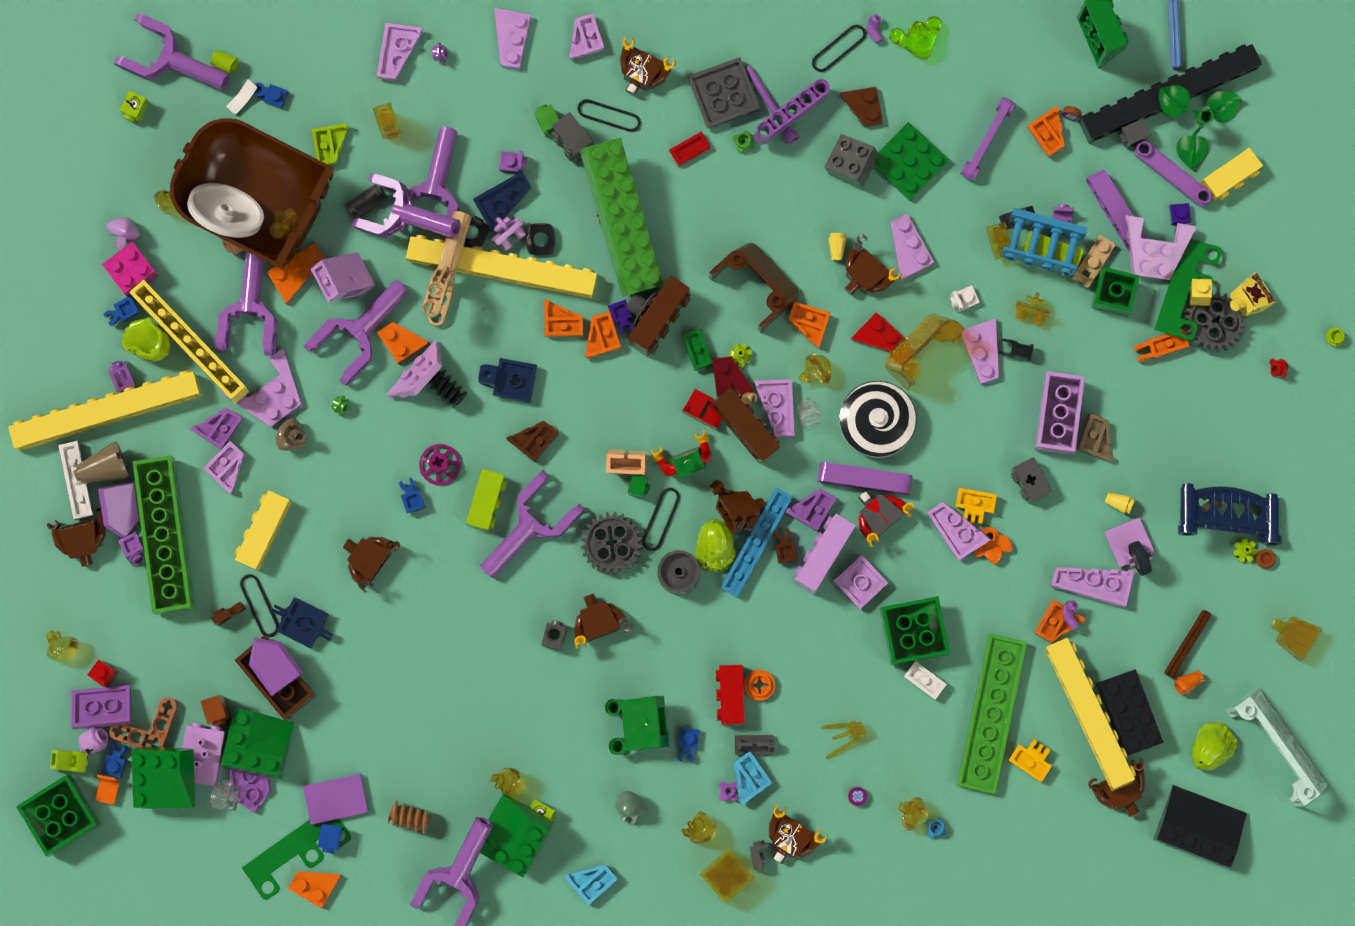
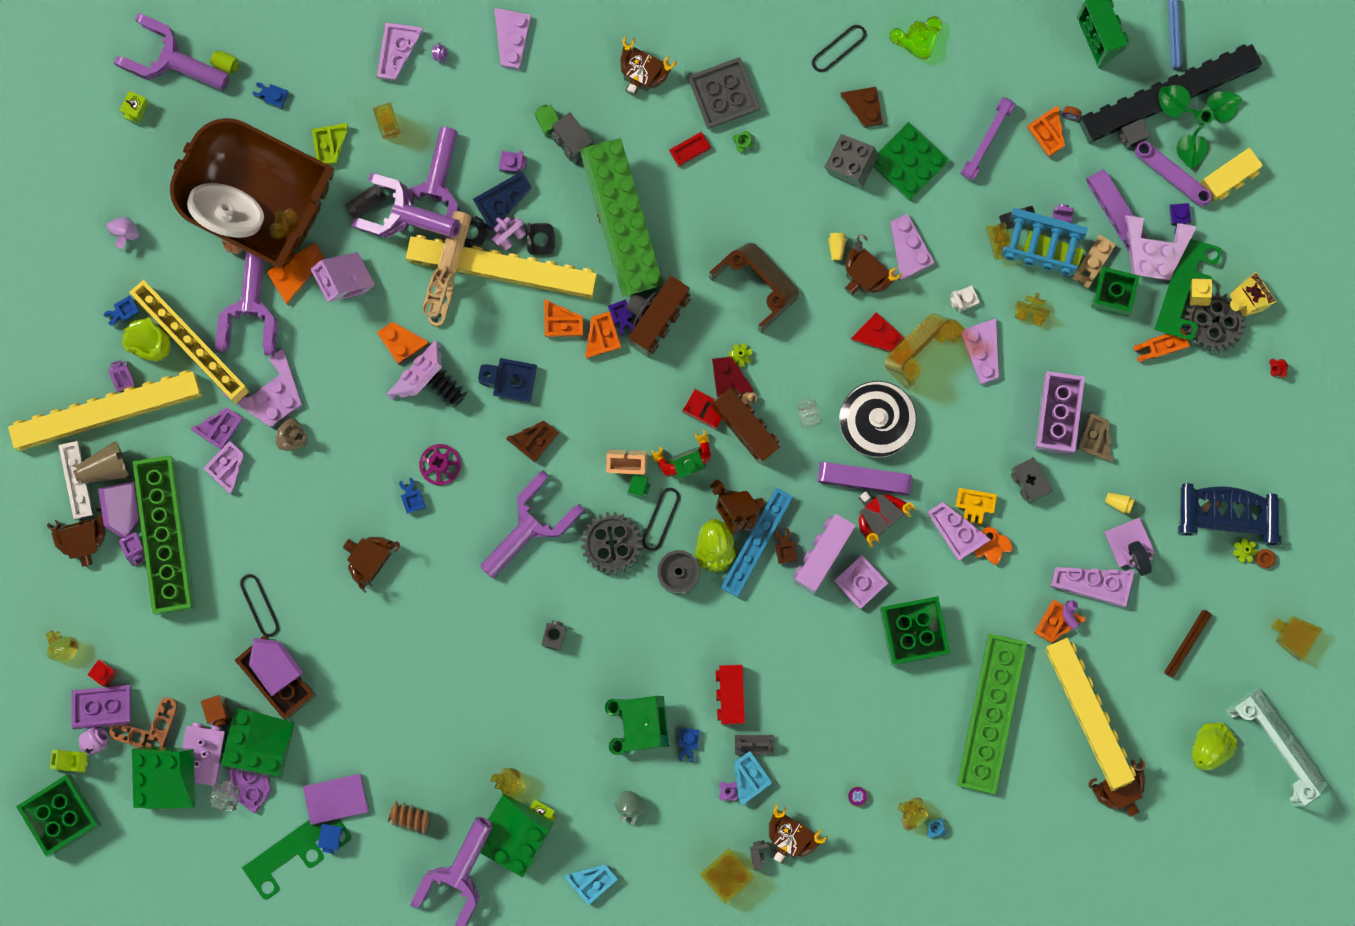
(107, 789): orange bracket -> none
(114, 764): blue plate -> none
(129, 268): dark pink brick -> none
(164, 202): clear yellow piece -> none
(222, 615): reddish brown plate -> none
(242, 97): white sticker -> none
(263, 530): light yellow brick -> none
(302, 622): dark blue plate -> none
(314, 886): orange wing -> none
(340, 405): bright green plate -> none
(360, 328): medium lavender piece -> none
(486, 500): lime brick -> none
(585, 37): lavender wing -> none
(598, 621): reddish brown torso -> none
(612, 108): black piece -> none
(697, 349): green plate -> none
(701, 829): clear yellow piece -> none
(765, 677): orange gear -> none
(778, 405): lavender wing -> none
(790, 135): medium lavender piece -> none
(796, 104): medium lavender beam -> none
(809, 322): orange wing -> none
(812, 509): medium lavender wing -> none
(816, 368): clear yellow piece -> none
(855, 731): clear yellow plant -> none
(872, 28): medium lavender arm -> none
(925, 680): white plate -> none
(1018, 349): black piece -> none
(1031, 760): yellow hinge -> none
(1129, 712): black brick -> none
(1186, 683): orange cone -> none
(1201, 827): black slope -> none
(1335, 336): lime plate -> none

